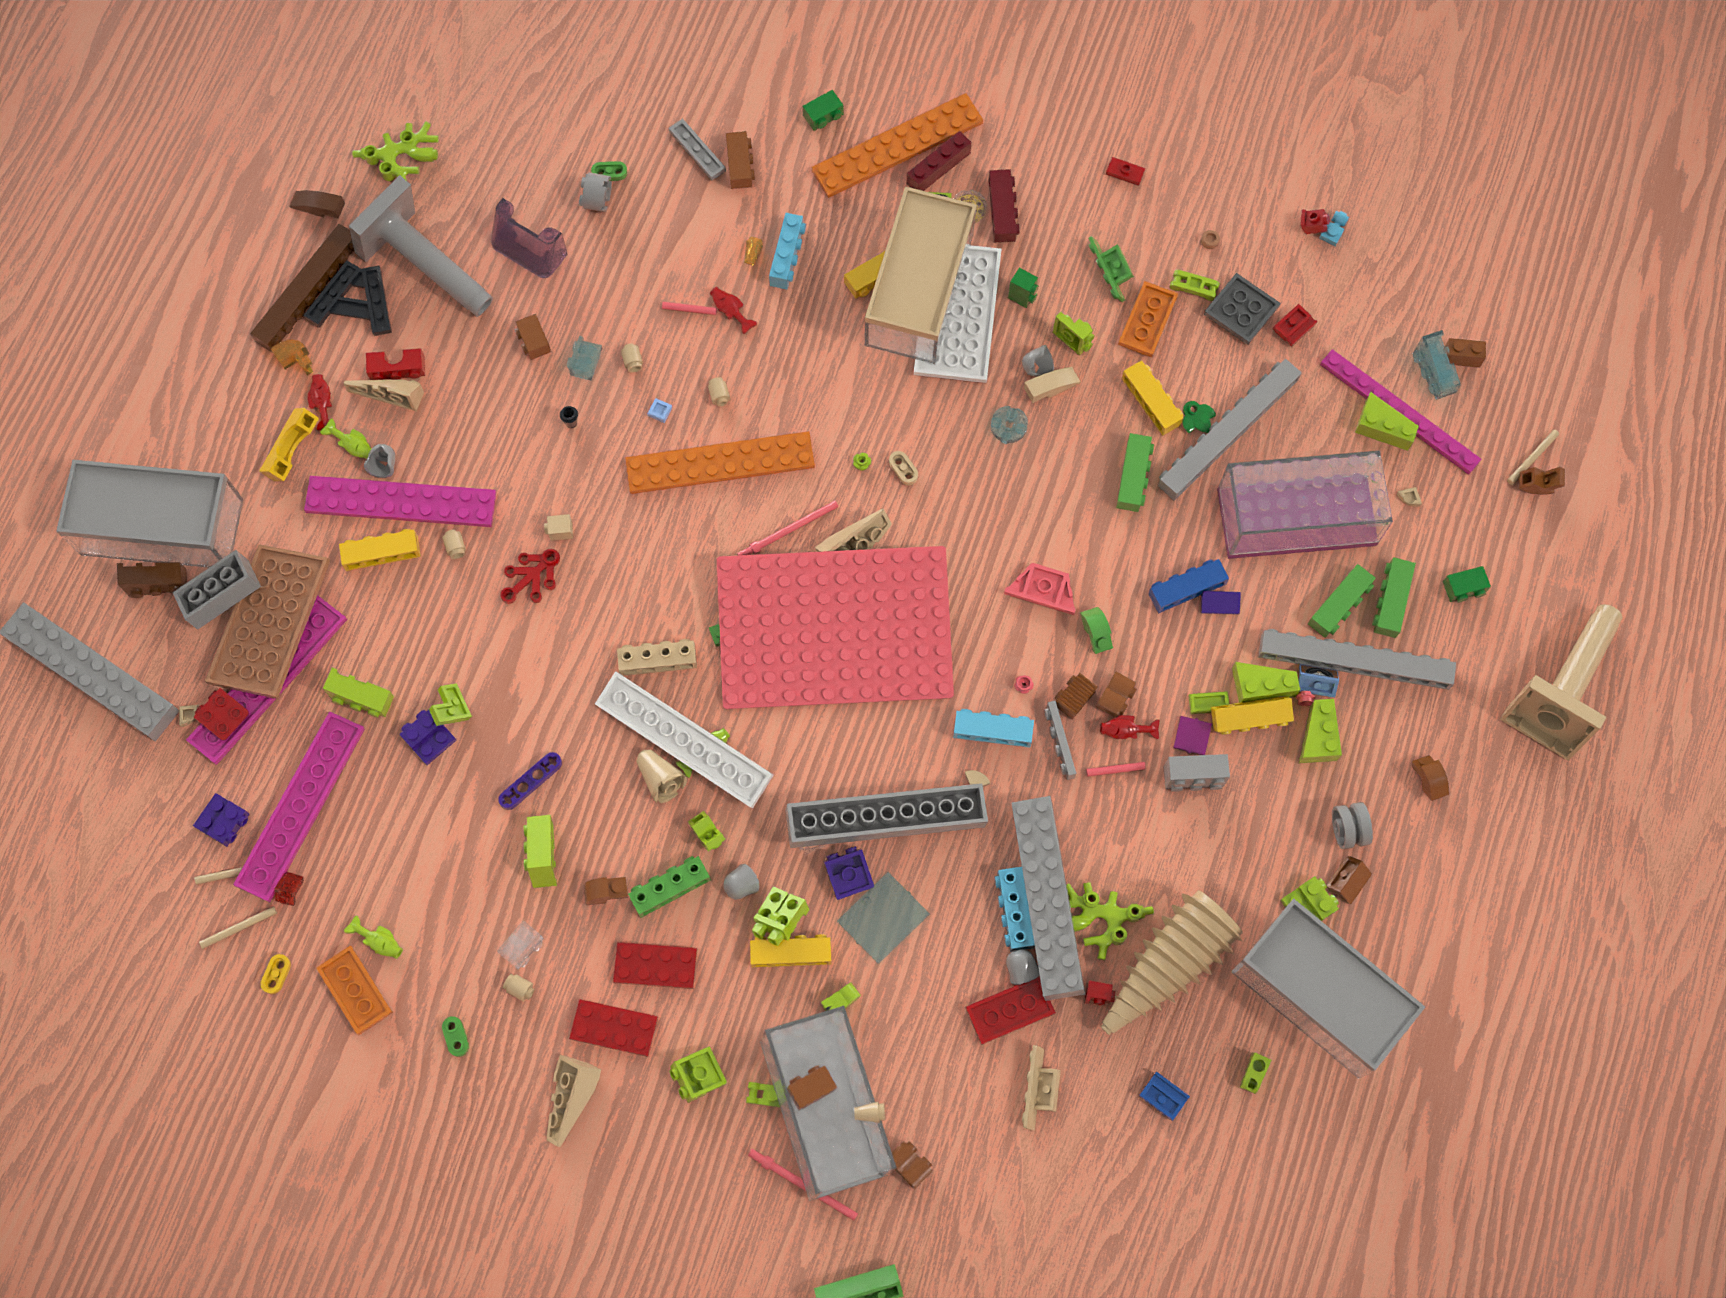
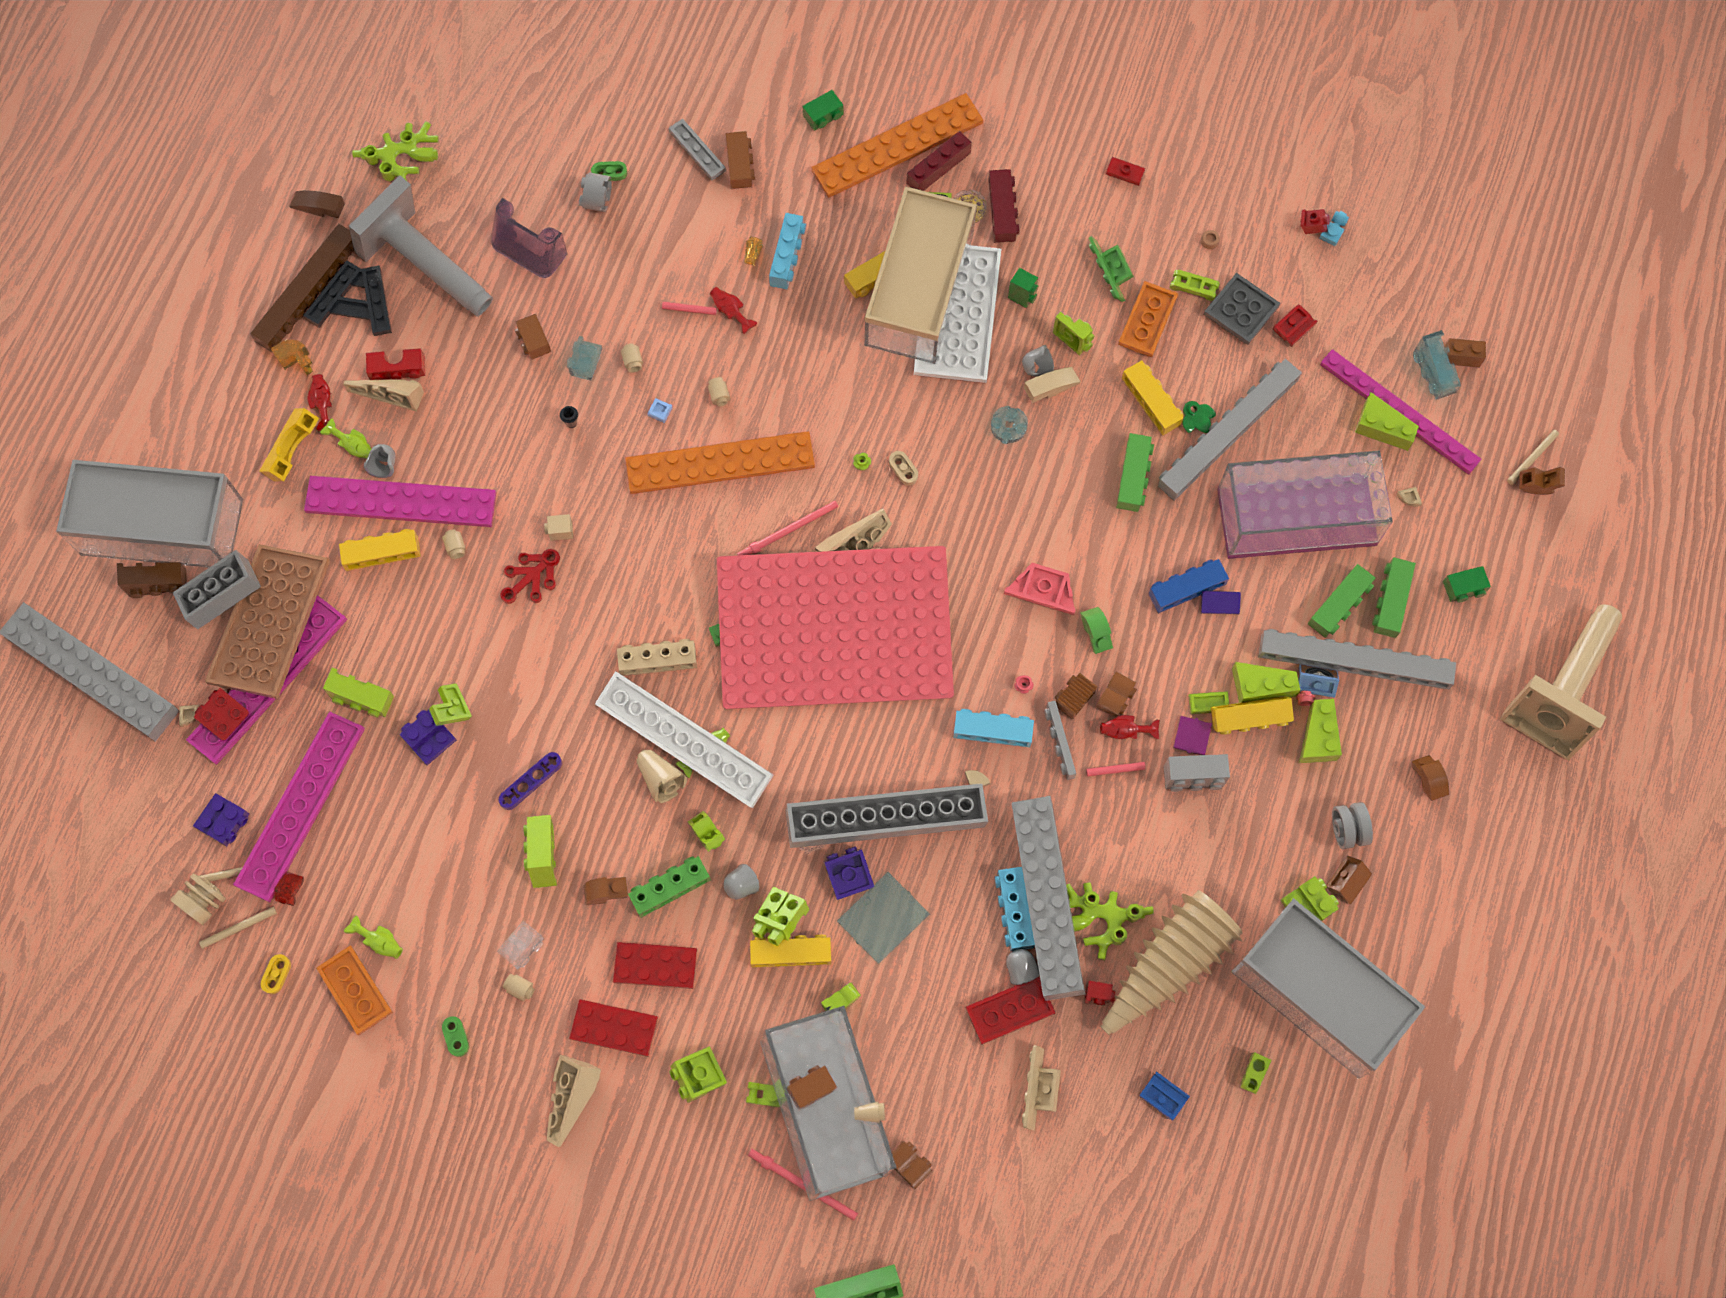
(198, 899): none -> tan wheel

